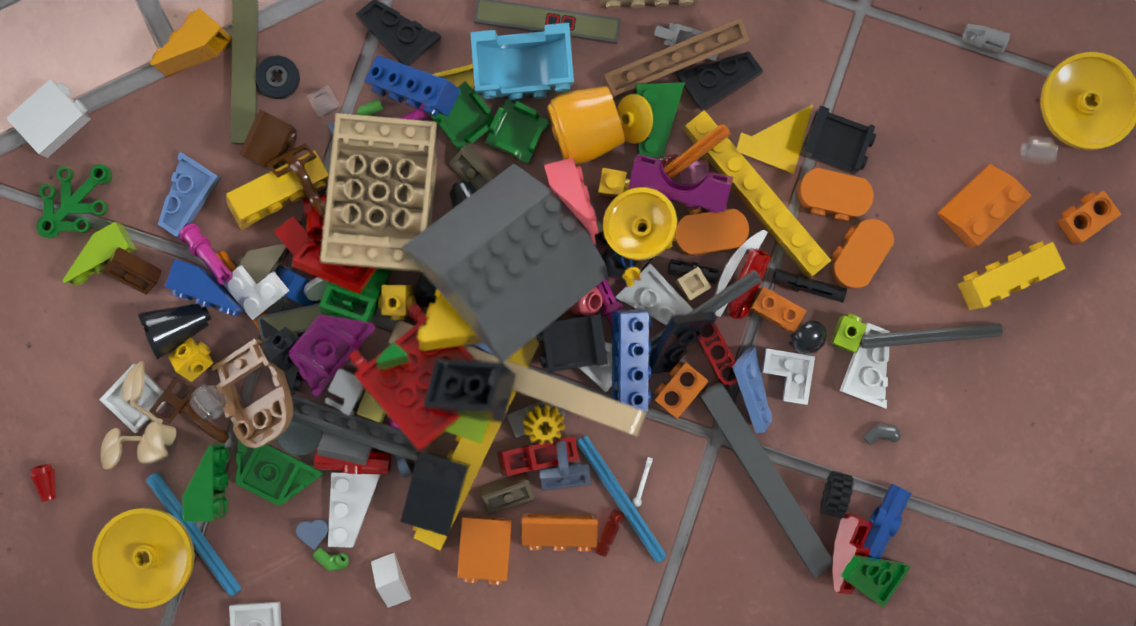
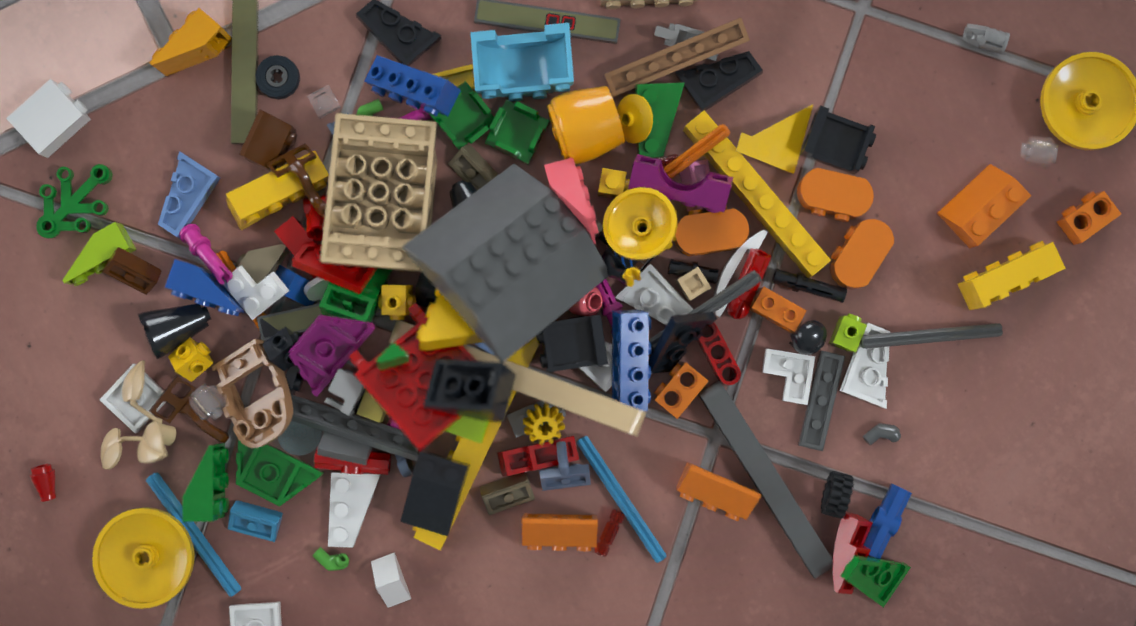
(254, 520): none -> dark azure slope
(312, 532): sand blue tile -> none
(484, 549): orange brick -> none
(637, 501): white hinge -> none
(717, 492): none -> orange slope
(752, 388): medium blue wing -> none
(821, 400): none -> dark grey tile

